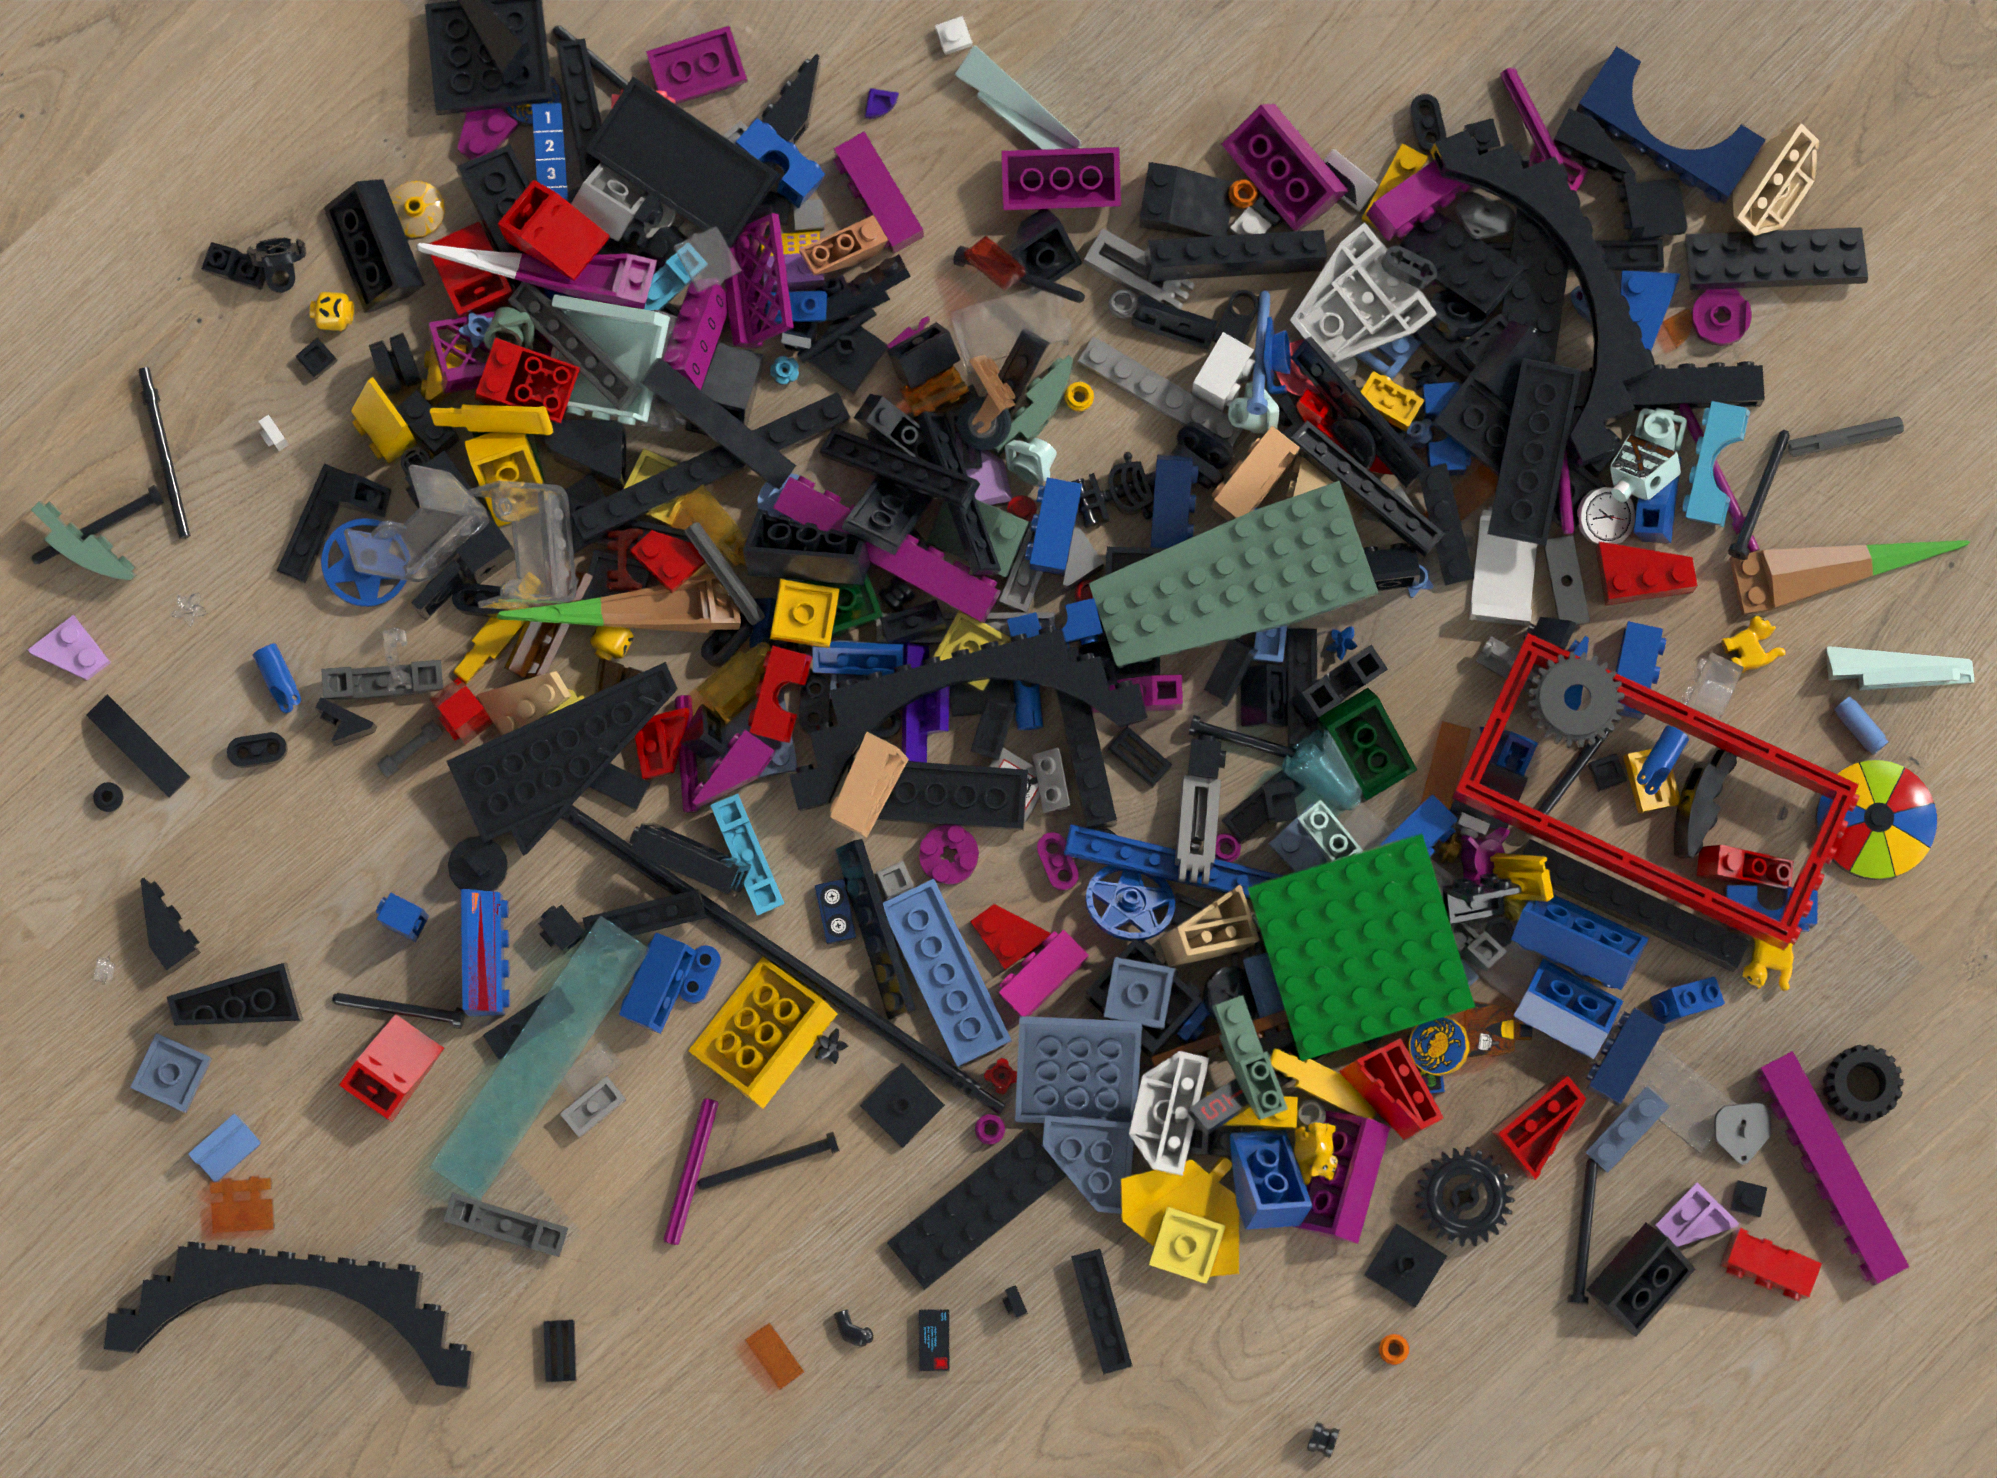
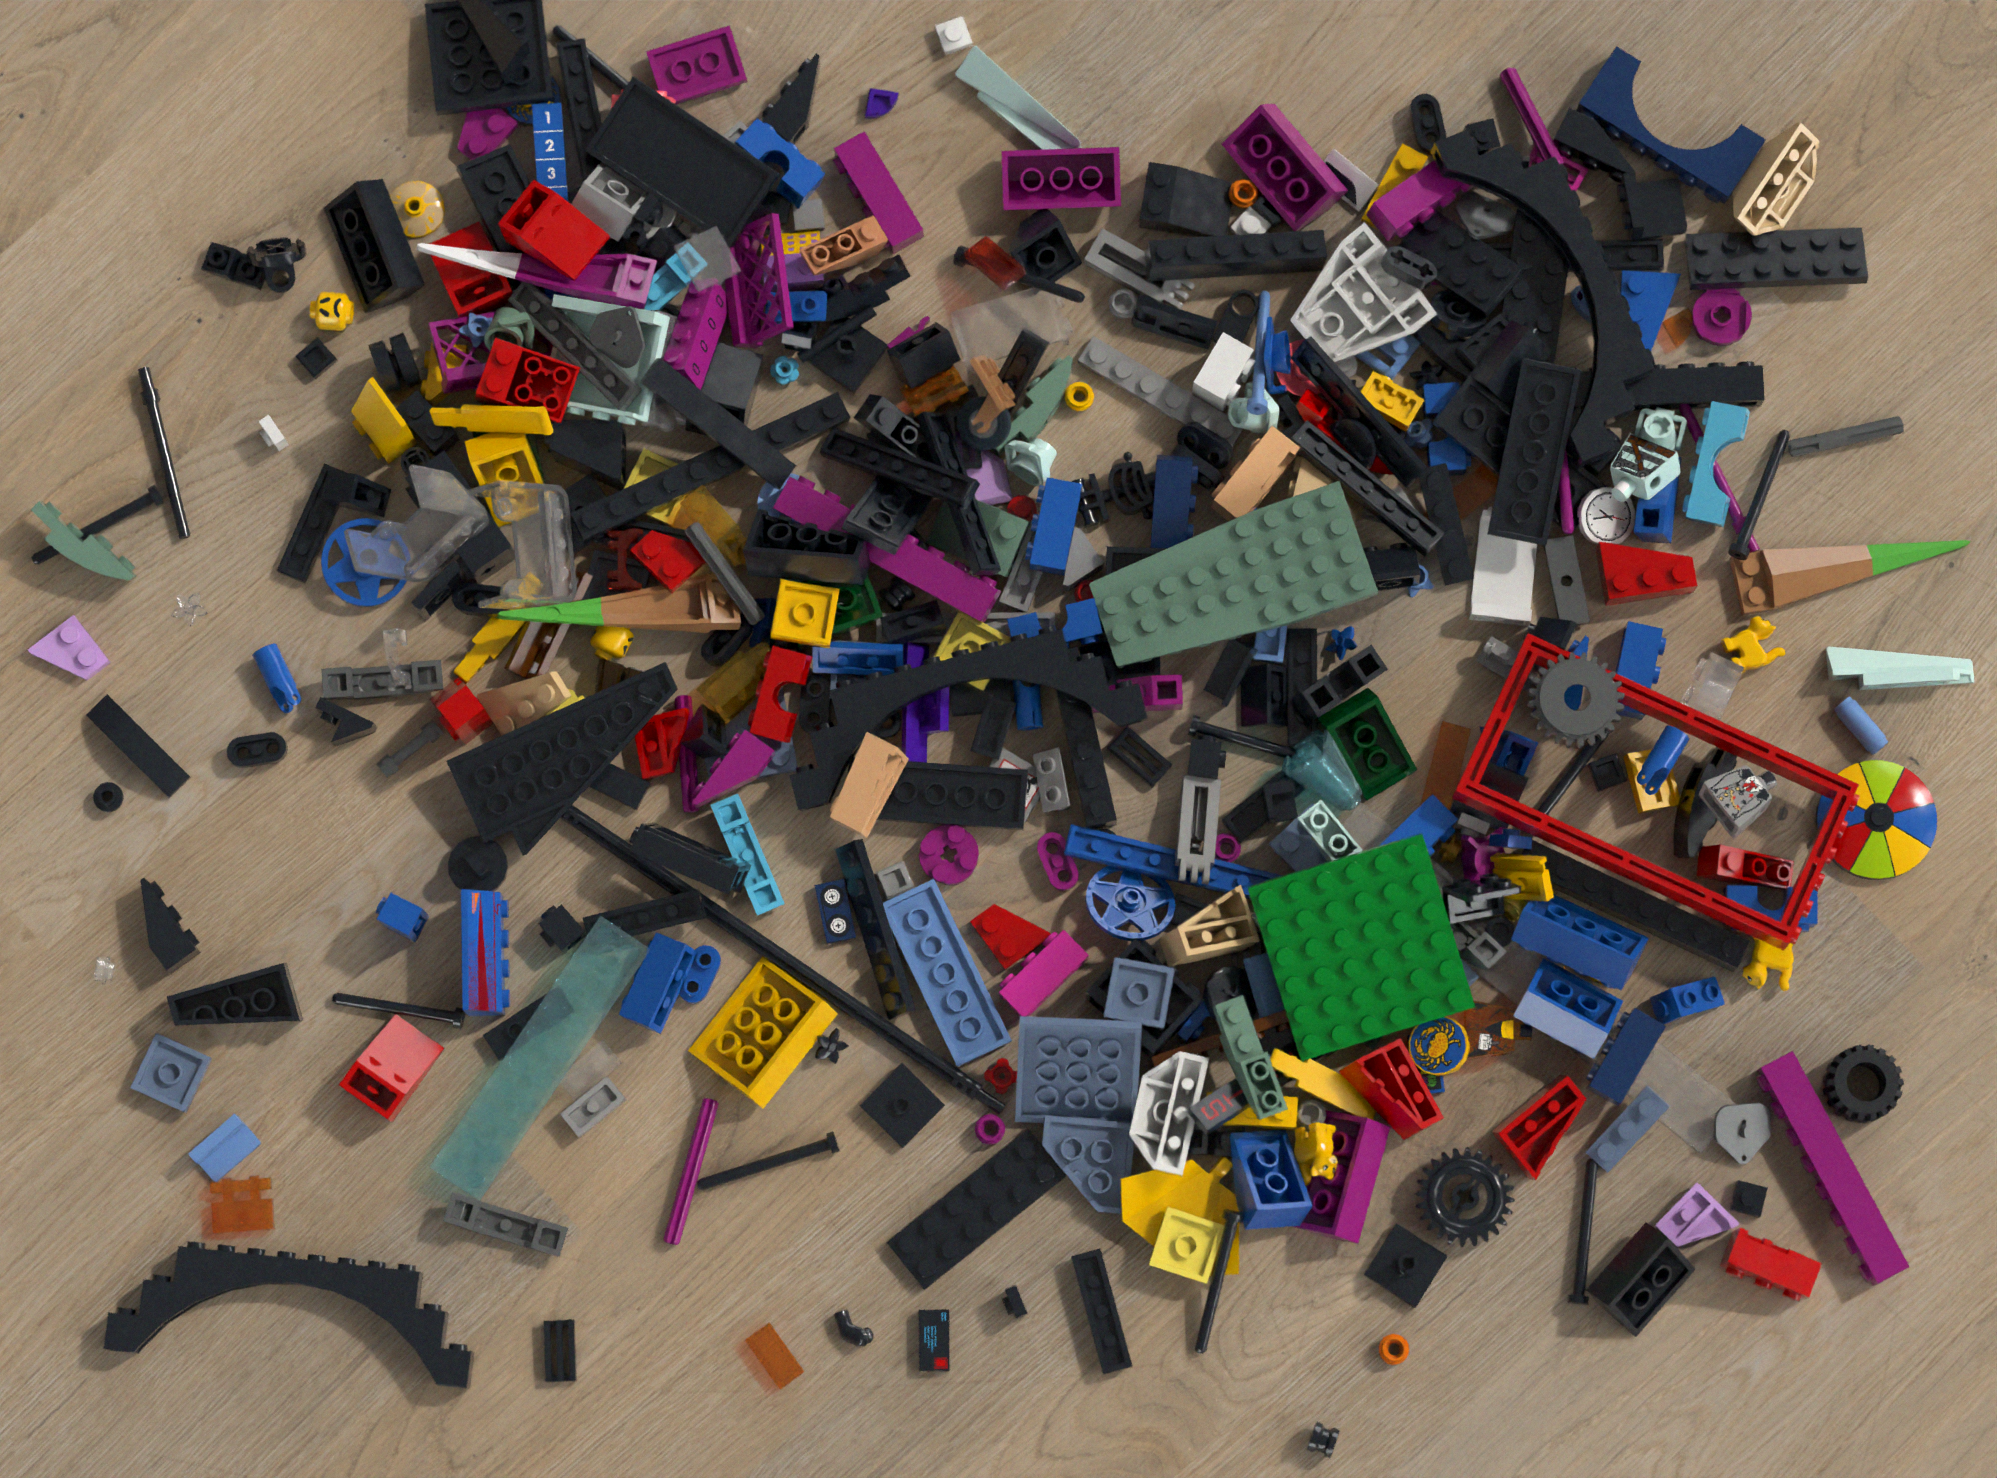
(619, 327): none -> dark grey piece
(1232, 1219): none -> black bar
(1510, 839): none -> blue plate
(1738, 797): none -> light grey torso

